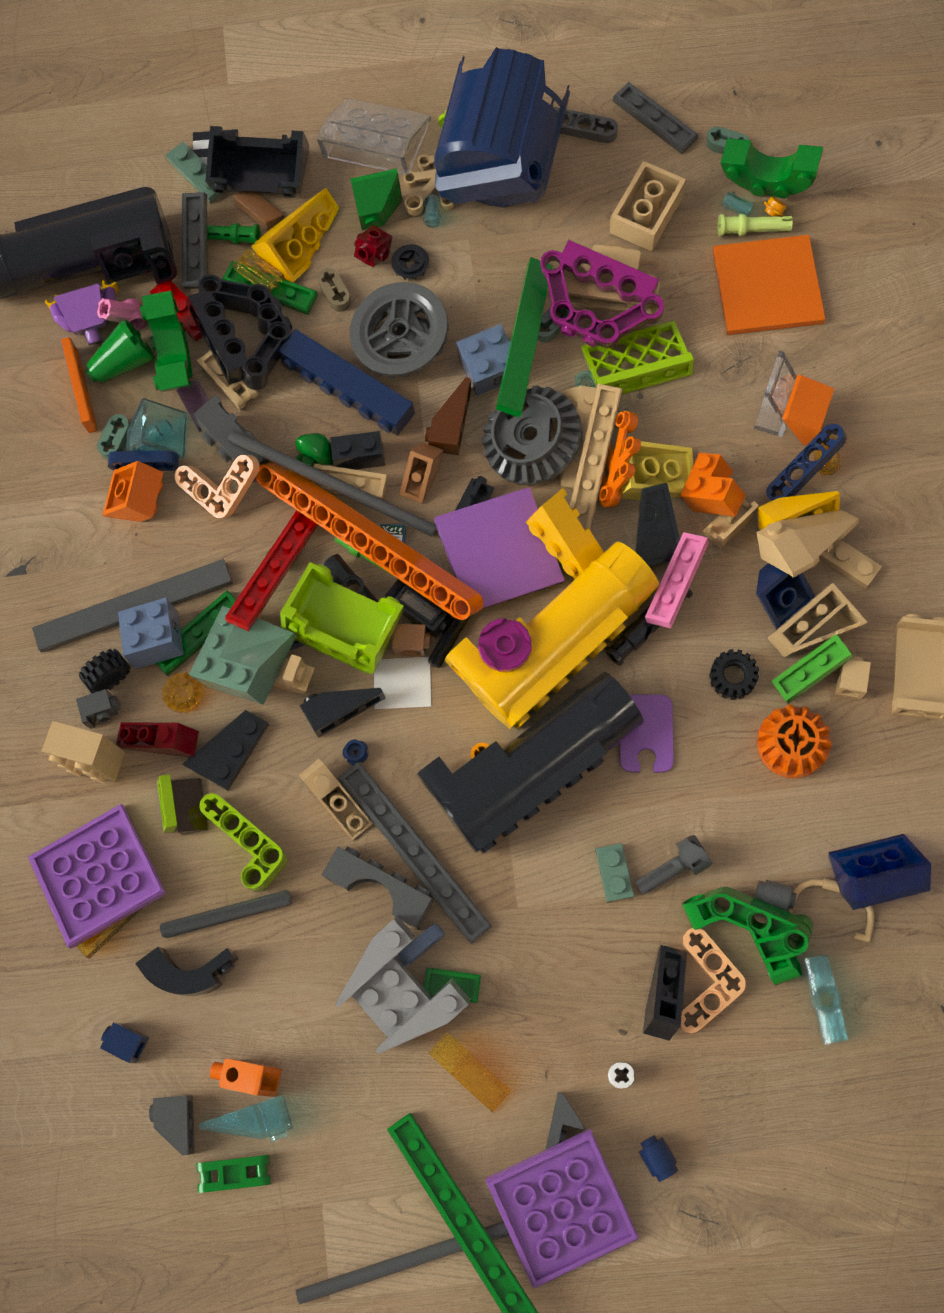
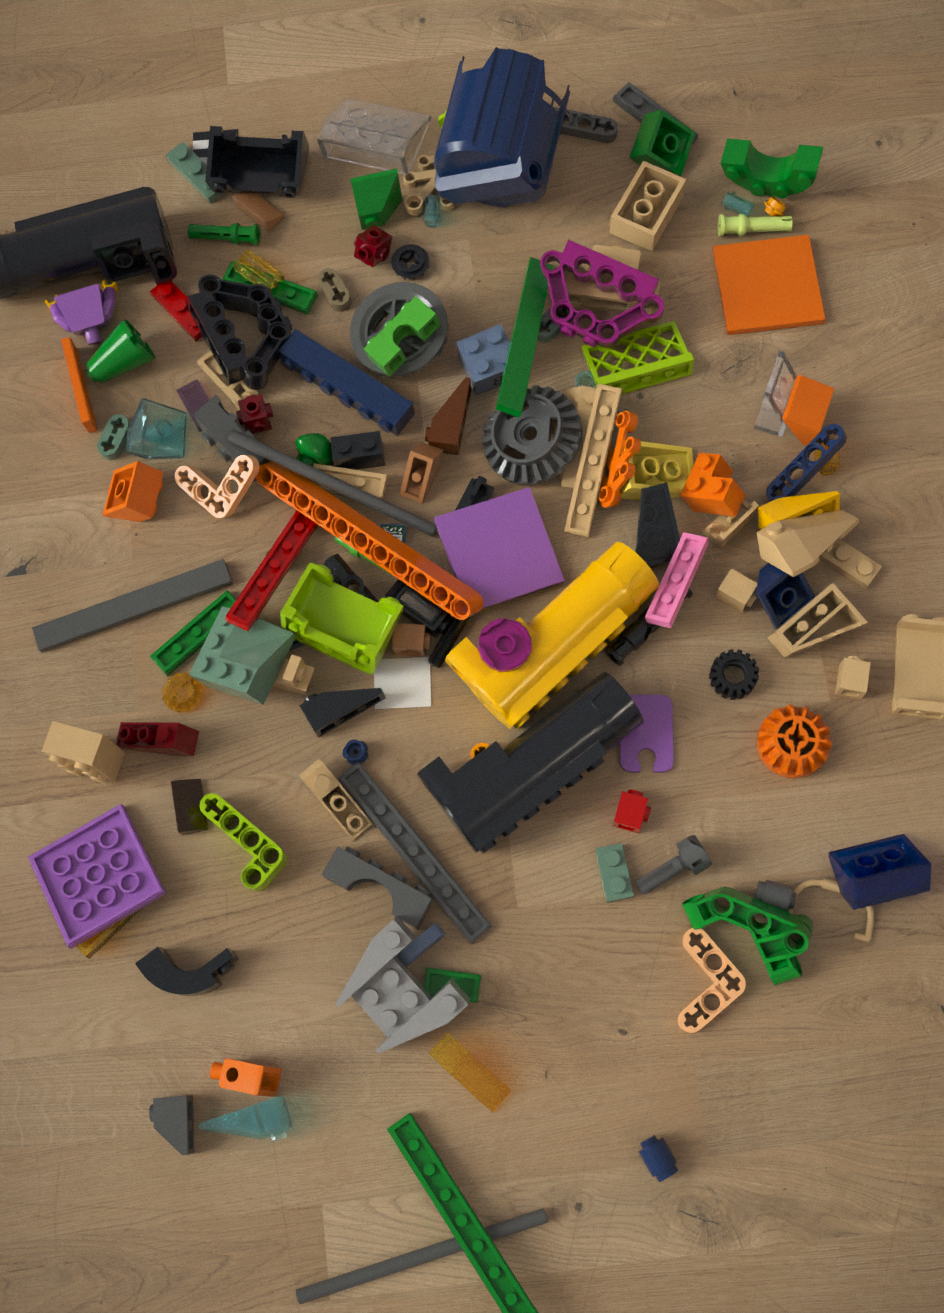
(97, 707): dark grey brick -> none
(104, 671): black tyre -> none
(120, 311): bright pink piece -> none
(123, 1042): dark blue brick -> none
(150, 633): sand blue brick -> none
(157, 459): dark blue beam -> none
(166, 803): lime tile -> none
(169, 341): green brick -> none
(194, 238): dark grey tile -> none
(225, 914): dark grey axle -> none
(228, 751): black wing -> none
(233, 1173): green plate -> none
(255, 414): none -> dark red brick
(297, 237): yellow wedge -> none
(413, 319): none -> bright green arch
(561, 1208): medium lavender tile -> none
(562, 1115): dark grey slope -> none
(564, 535): yellow wedge -> none
(612, 1075): white bush -> none
(631, 811): none -> red brick
(662, 142): none -> green slope
(666, 994): black slope -> none
(723, 133): sand green beam -> none
(737, 591): none -> tan brick
(812, 668): bright green plate -> none
(829, 1018): clear light blue piece -> none

